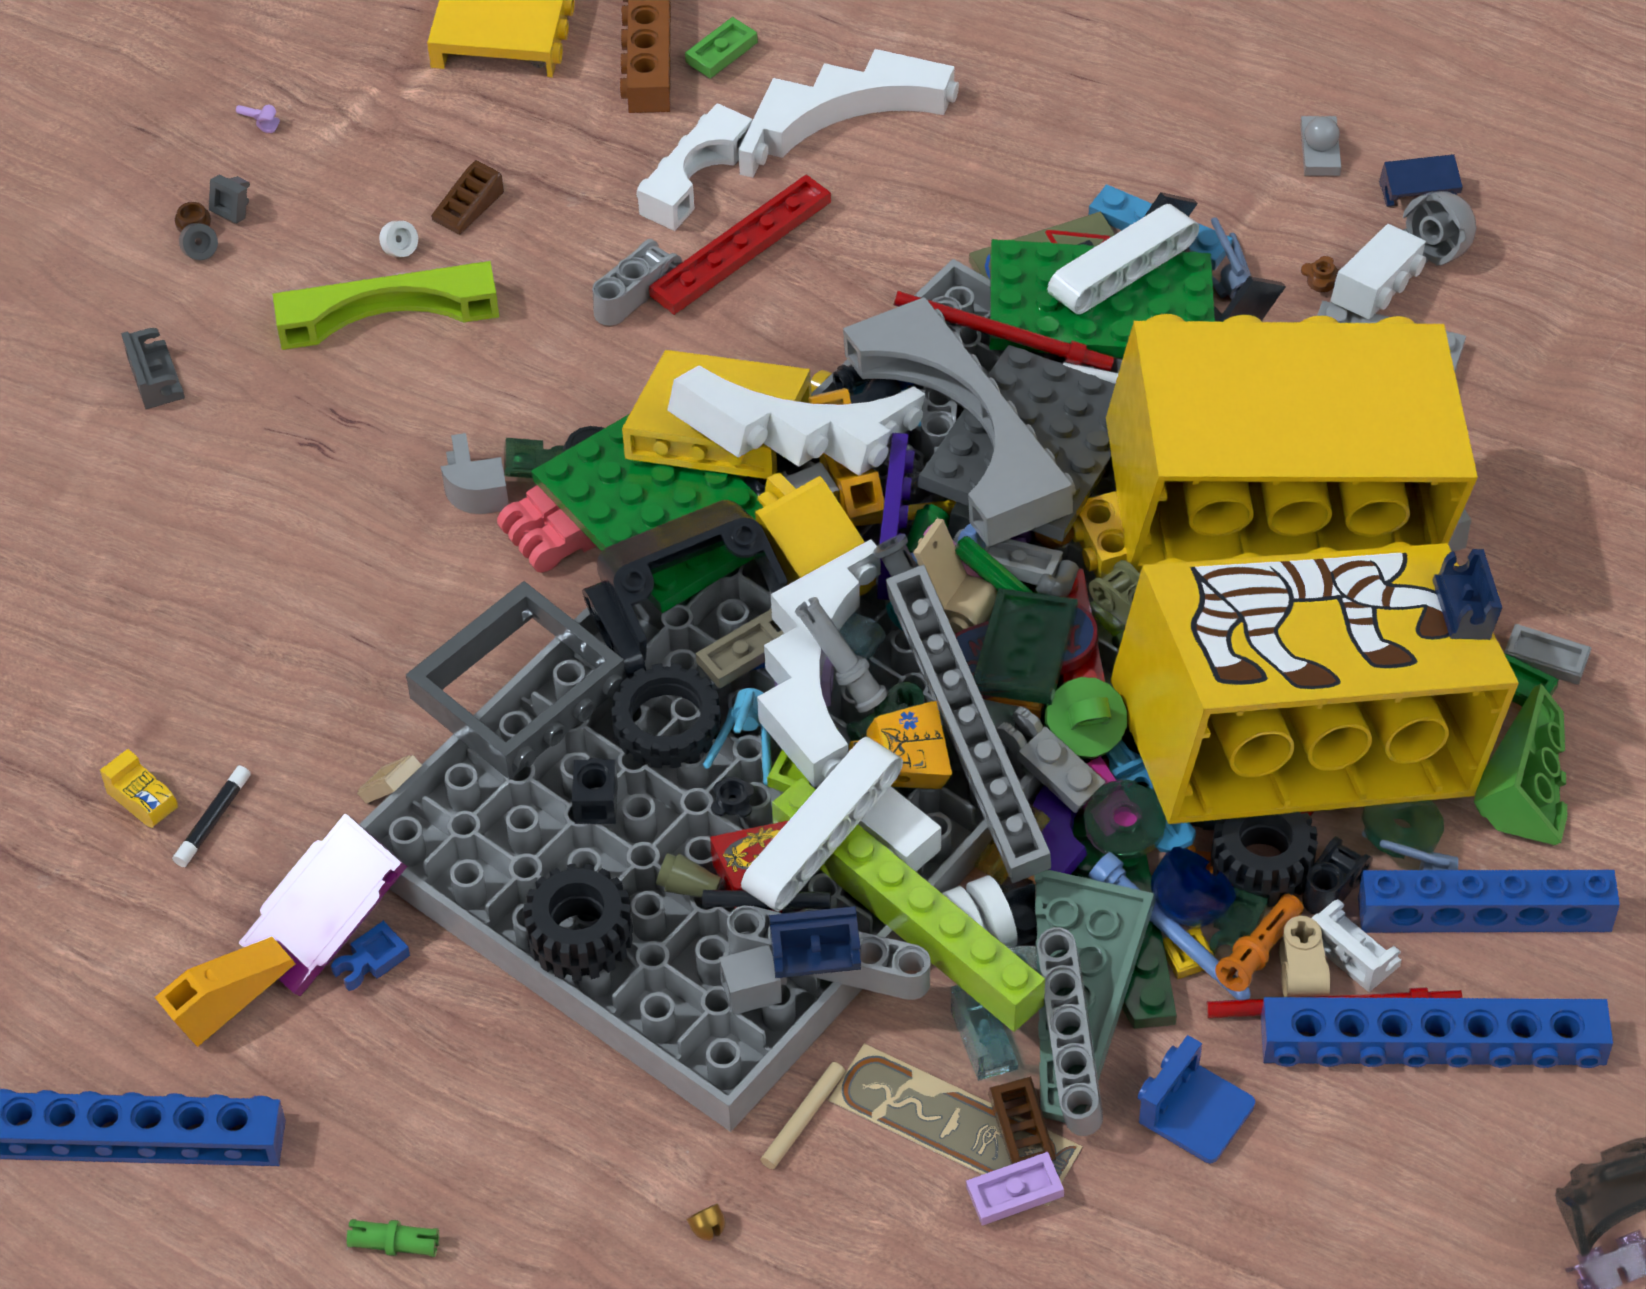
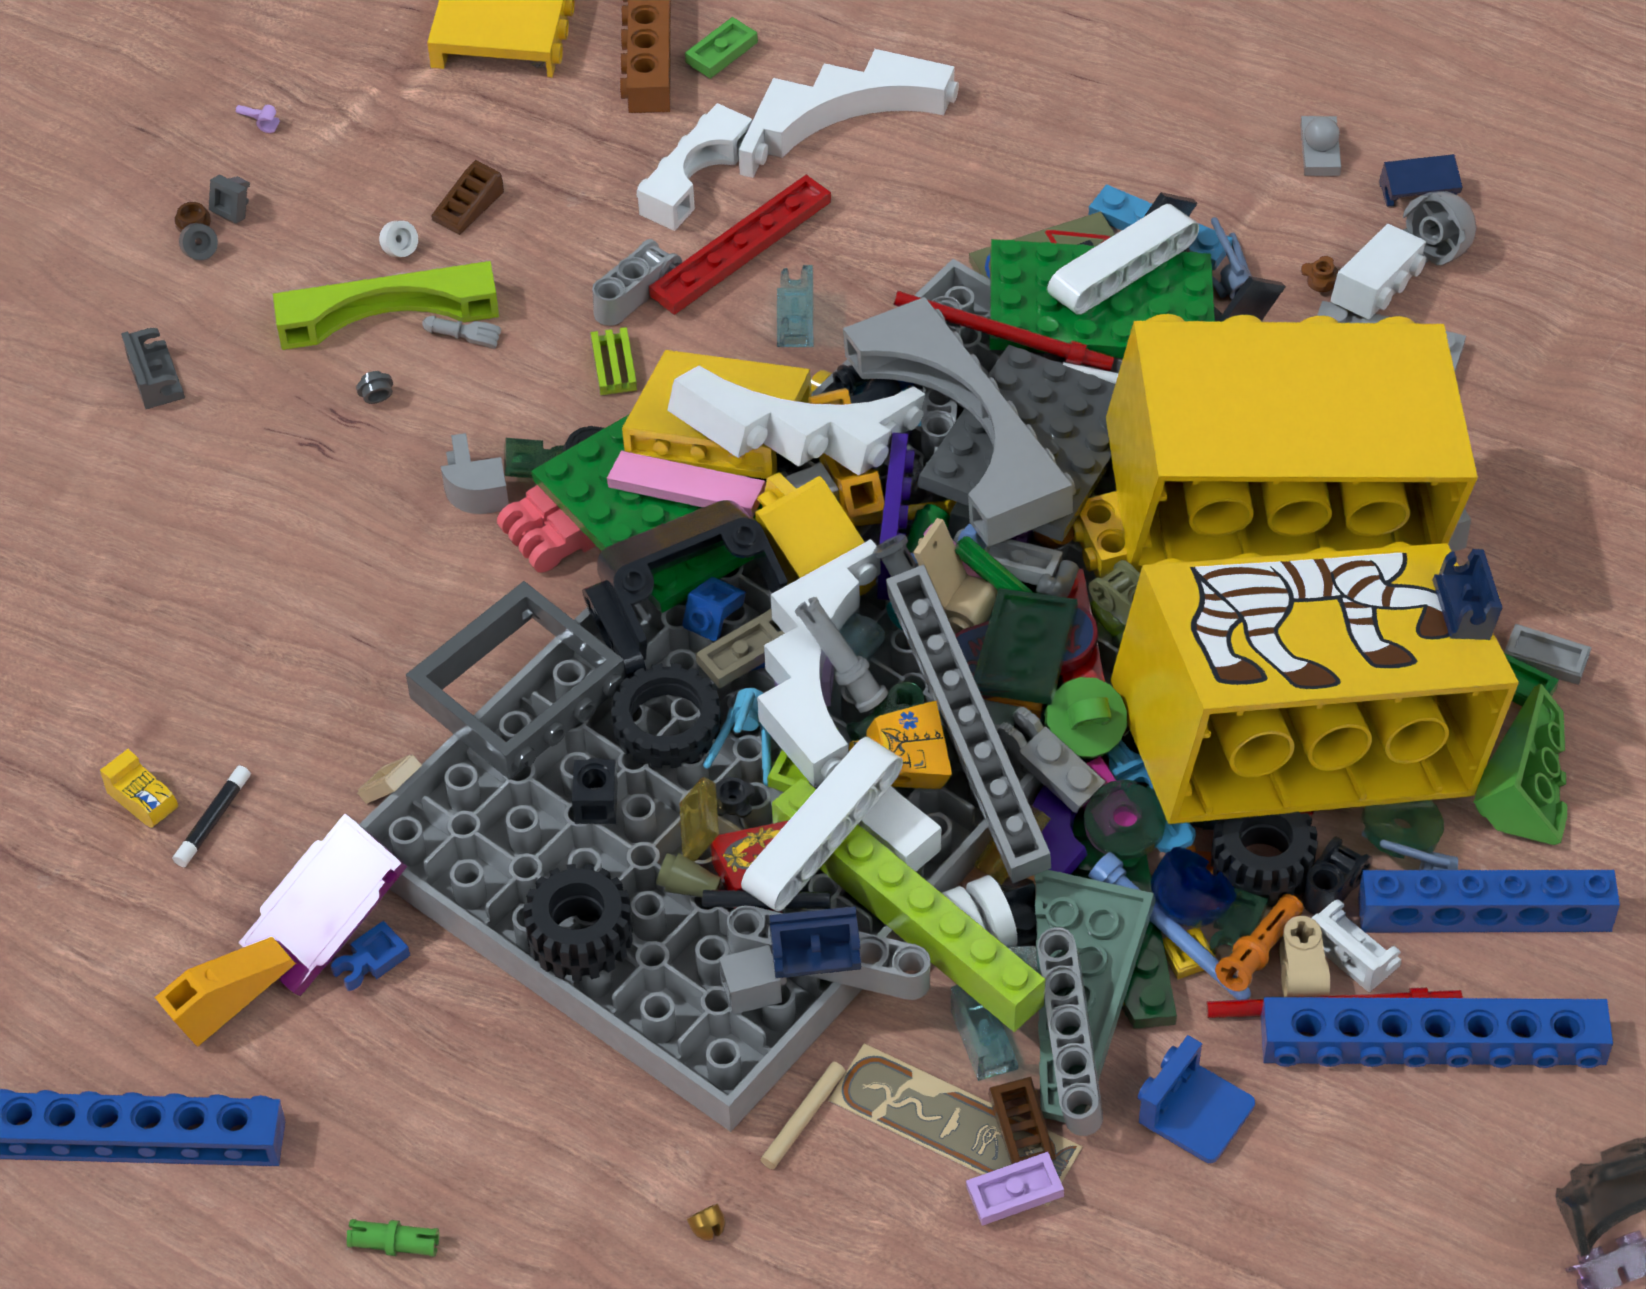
(375, 387): none -> dark grey plate
(475, 332): none -> light grey piece
(610, 340): none -> lime tile
(683, 482): none -> bright pink tile
(699, 819): none -> clear yellow tile
(710, 605): none -> blue bracket
(796, 309): none -> clear light blue hinge

